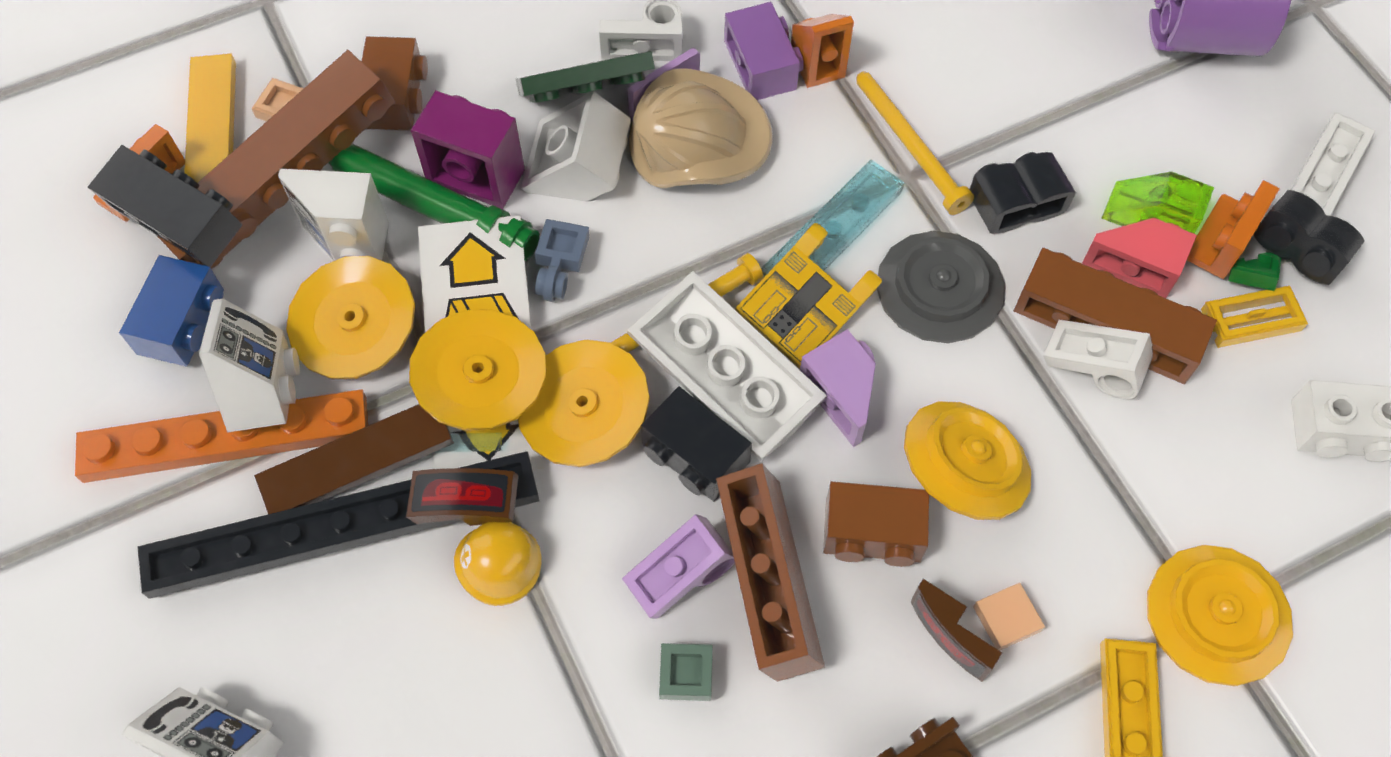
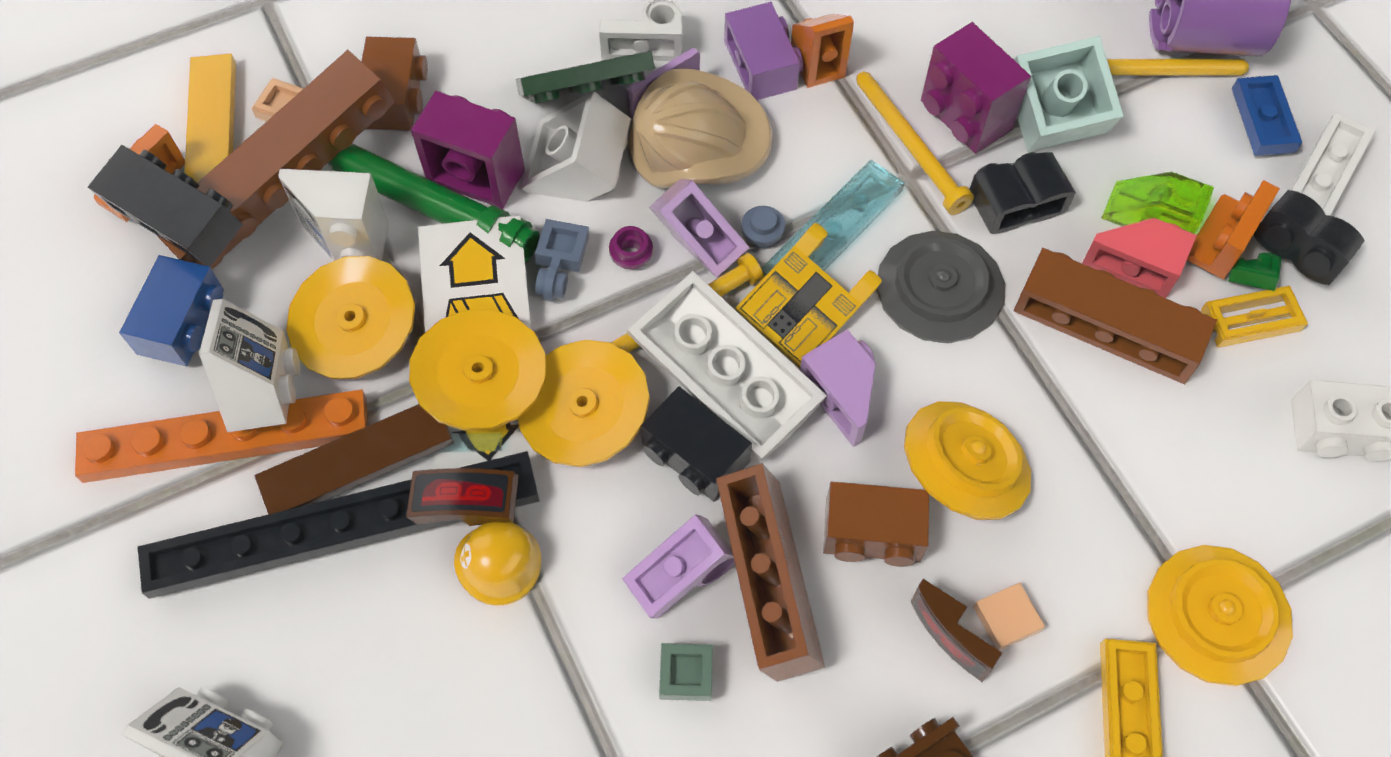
(630, 238): none -> magenta plate
(699, 226): none -> lavender slope
(763, 226): none -> sand blue plate
(974, 87): none -> magenta brick
(1067, 94): none -> light aqua brick
(1112, 355): white plate -> none
(1178, 67): none -> yellow bar
(1266, 115): none -> blue plate

